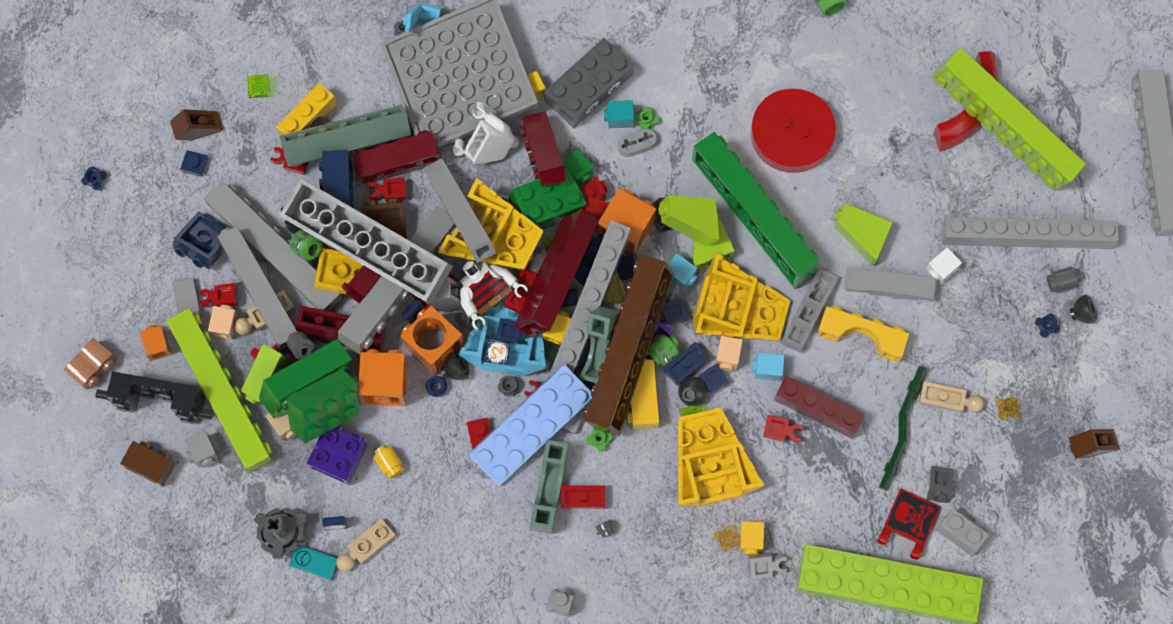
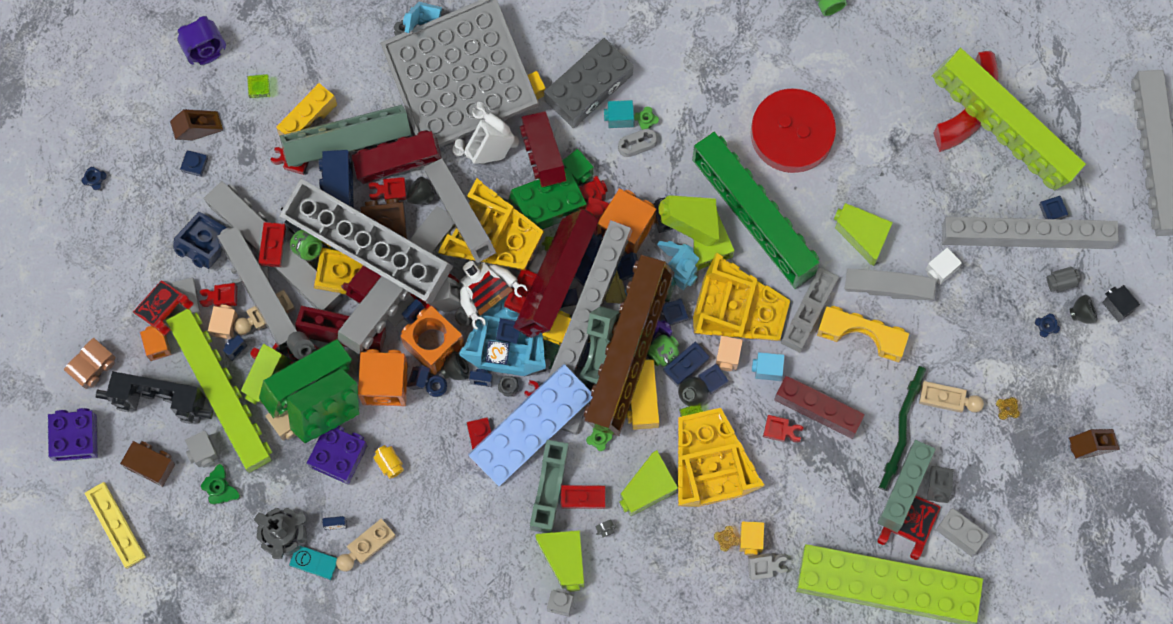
(72, 435): none -> dark purple brick
(115, 525): none -> light yellow tile
(160, 304): none -> flag
(201, 41): none -> dark purple brick
(224, 493): none -> green animal
(234, 347): none -> dark blue plate
(272, 244): none -> red plate
(418, 377): none -> dark blue plate
(420, 192): none -> pearl dark grey brick
(481, 378): none -> dark blue plate
(564, 557): none -> lime slope
(648, 486): none -> lime slope
(684, 260): none -> medium azure bracket
(906, 486): none -> sand green arch
(1053, 208): none -> dark blue plate
(1120, 302): none -> black brick

